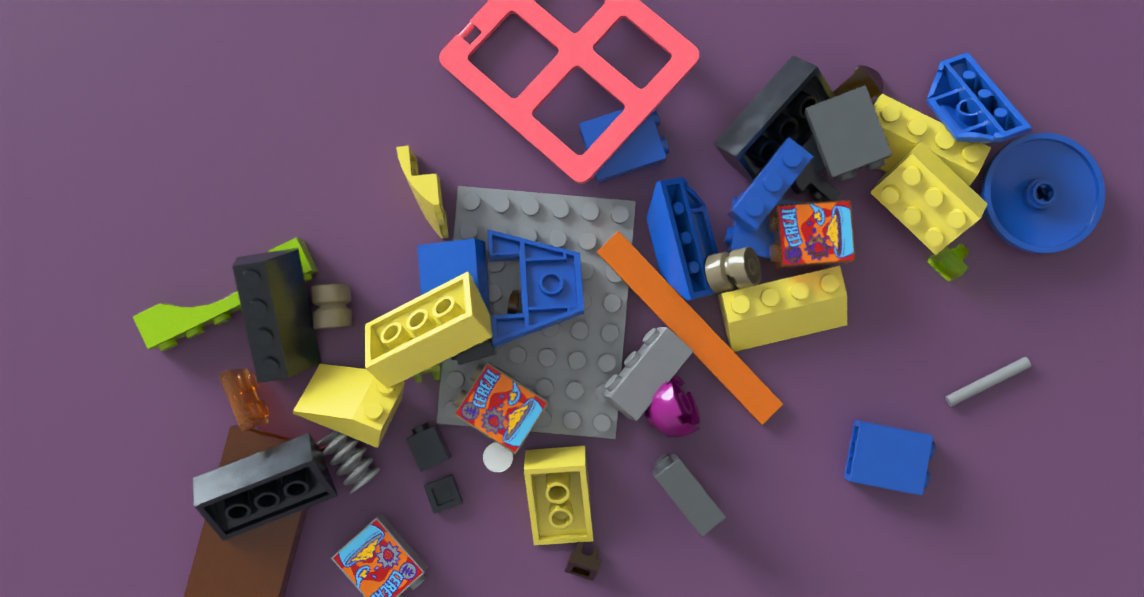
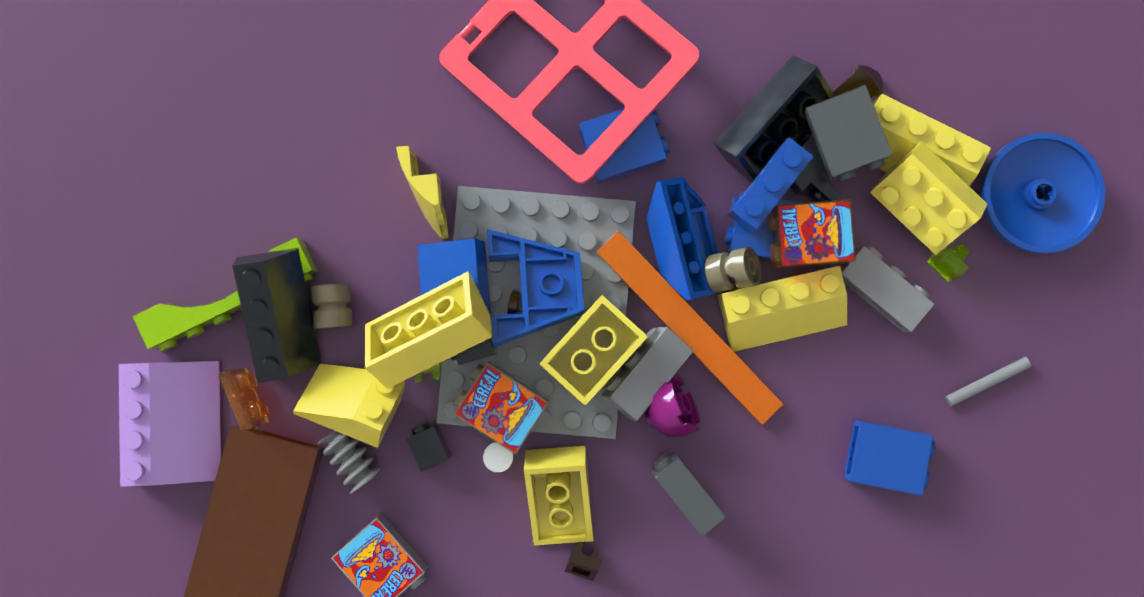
(169, 422): none -> lavender slope
(263, 487): black slope -> none
(443, 493): black tile -> none
(593, 350): none -> light yellow brick
(886, 289): none -> light grey brick
(973, 104): blue wedge -> none

